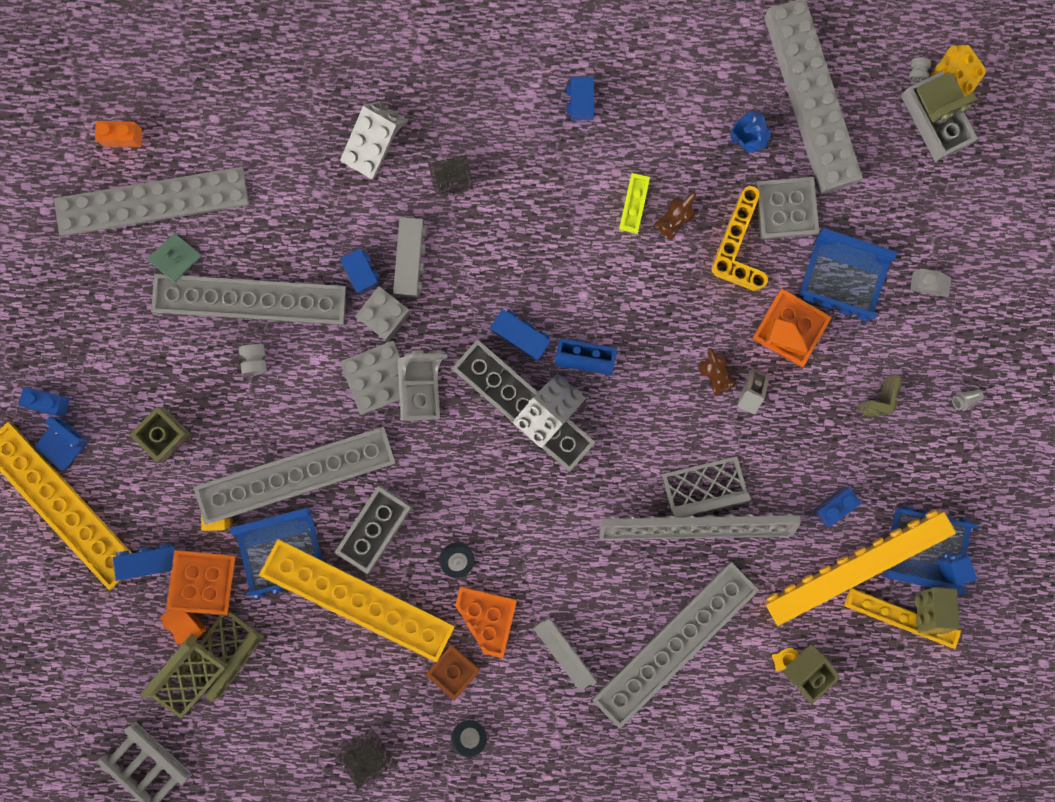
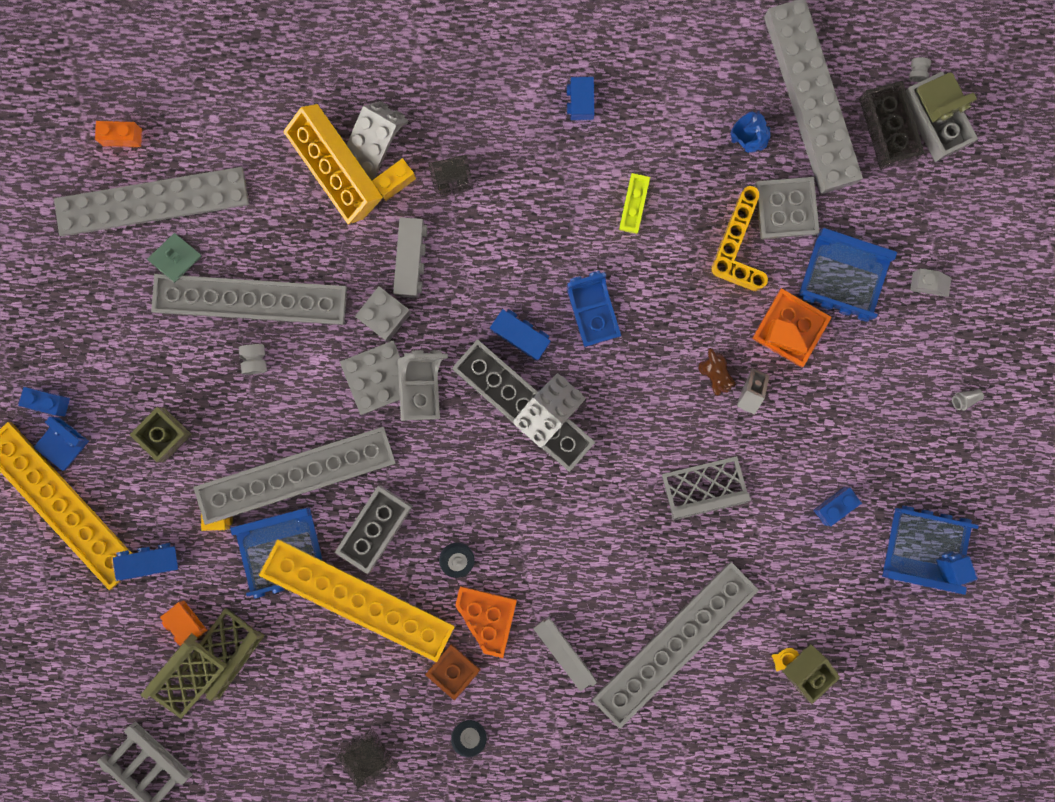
(200, 582): orange plate -> none
(332, 163): none -> yellow brick
(359, 271): blue brick -> none
(394, 179): none -> yellow brick
(585, 356): blue brick -> none
(593, 309): none -> blue bracket
(678, 213): reddish brown animal -> none
(699, 527): light grey plate -> none
(860, 566): yellow brick -> none
(887, 402): olive bracket -> none
(891, 125): none -> clear smoke brick
(895, 616): yellow tile -> none
(937, 611): olive brick -> none
(964, 65): yellow bracket -> none

